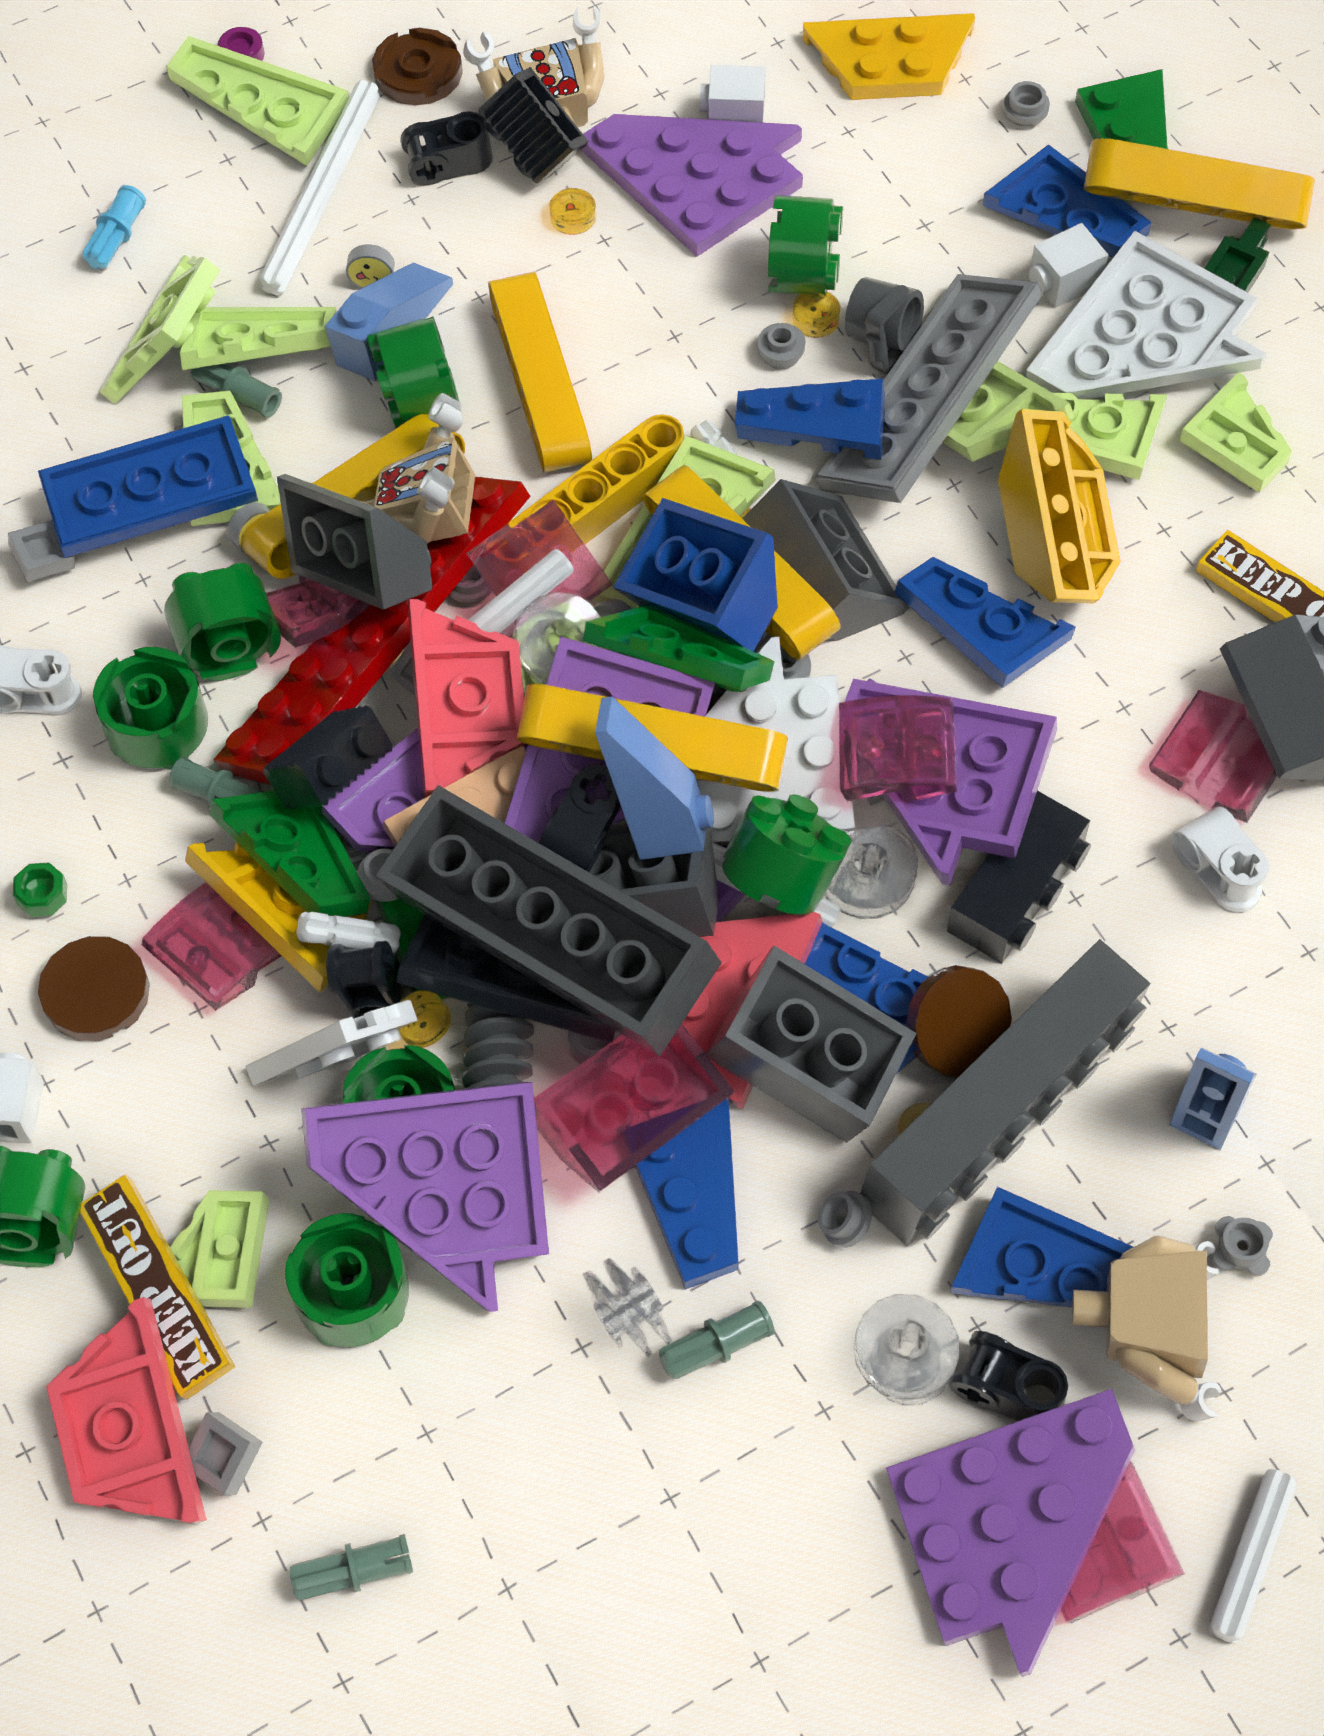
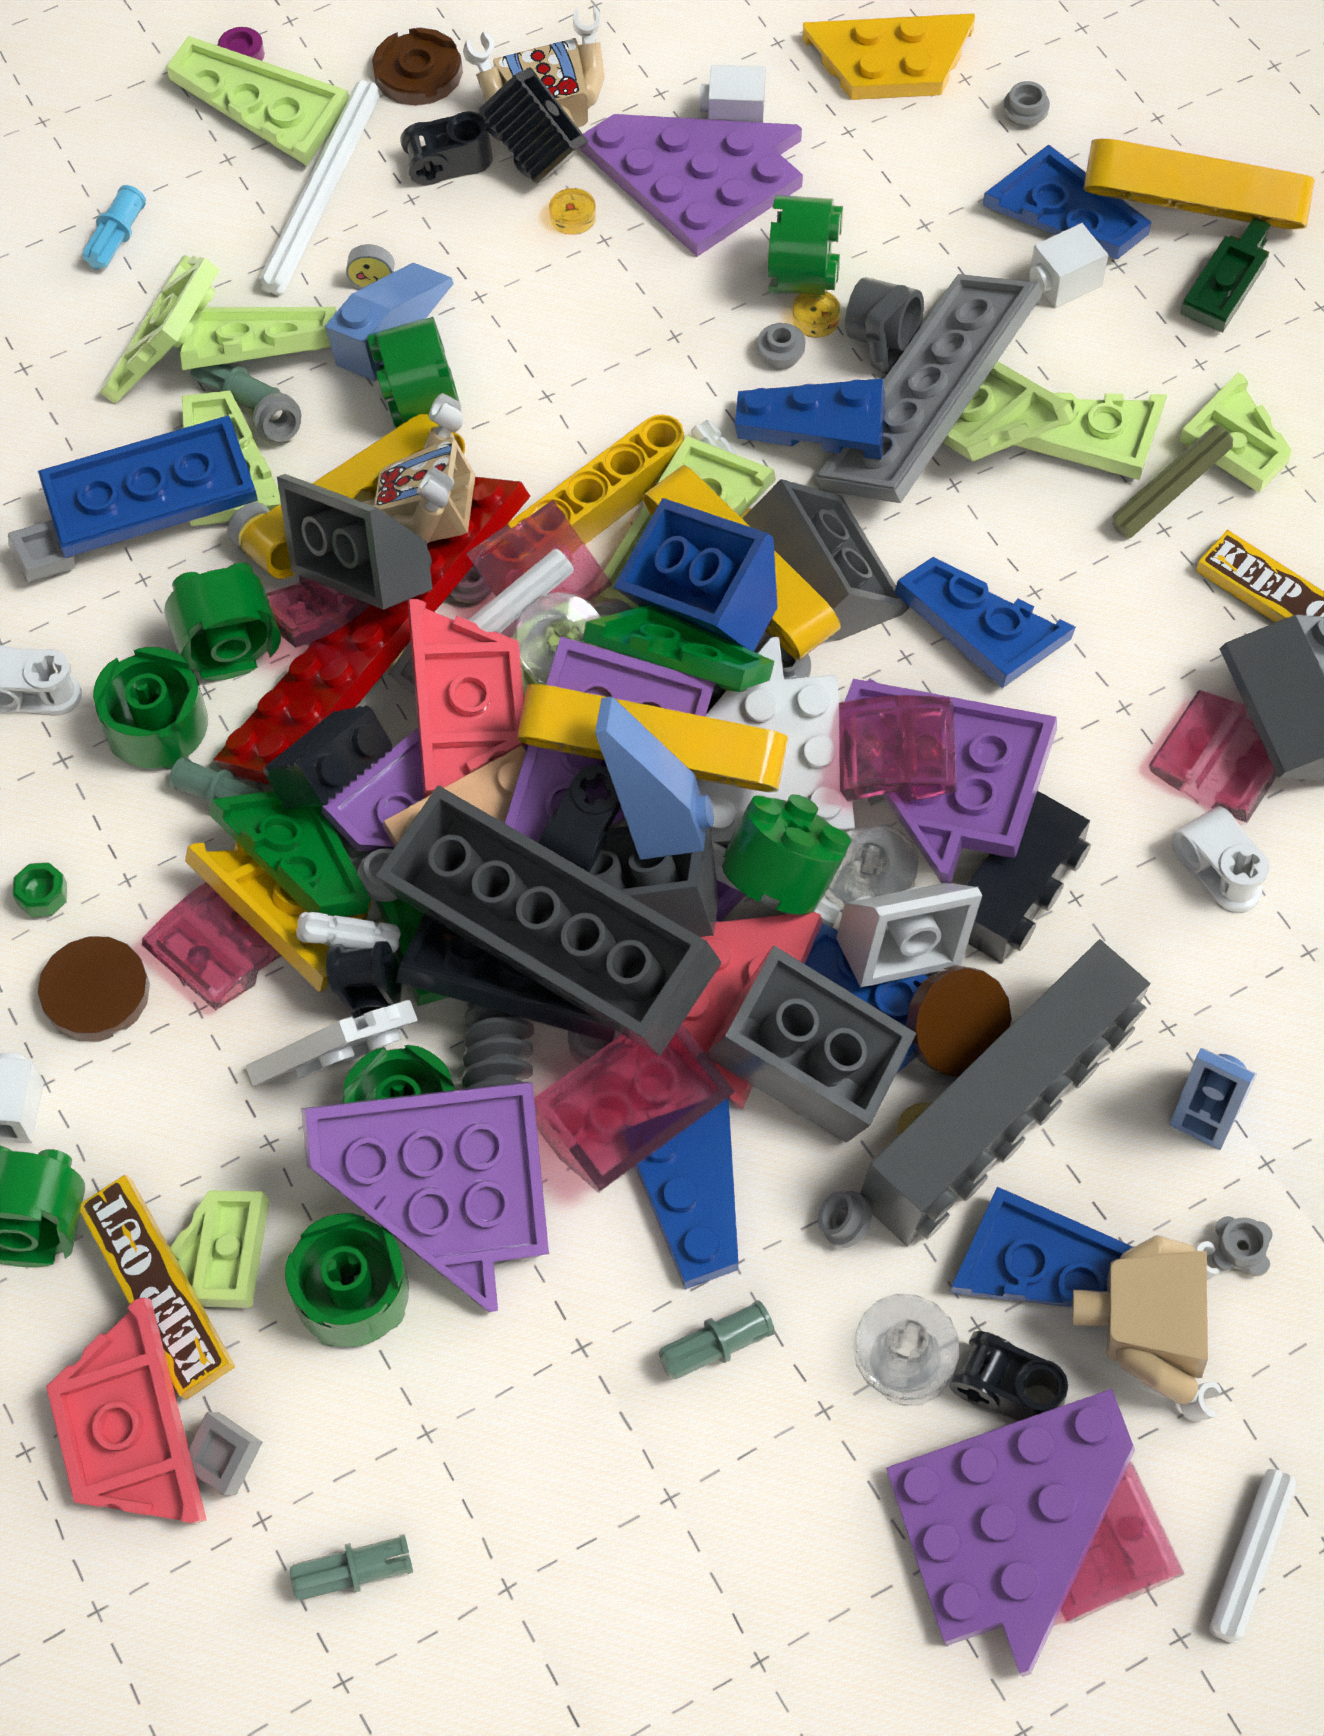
(285, 426): none -> light grey plate
(432, 1017): clear yellow tile -> none
(540, 372): yellow beam -> none
(626, 1305): clear piece -> none
(907, 931): none -> white slope
(1057, 510): yellow wedge -> none
(1126, 109): green wing -> none
(1148, 326): white wing -> none
(1172, 481): none -> olive axle

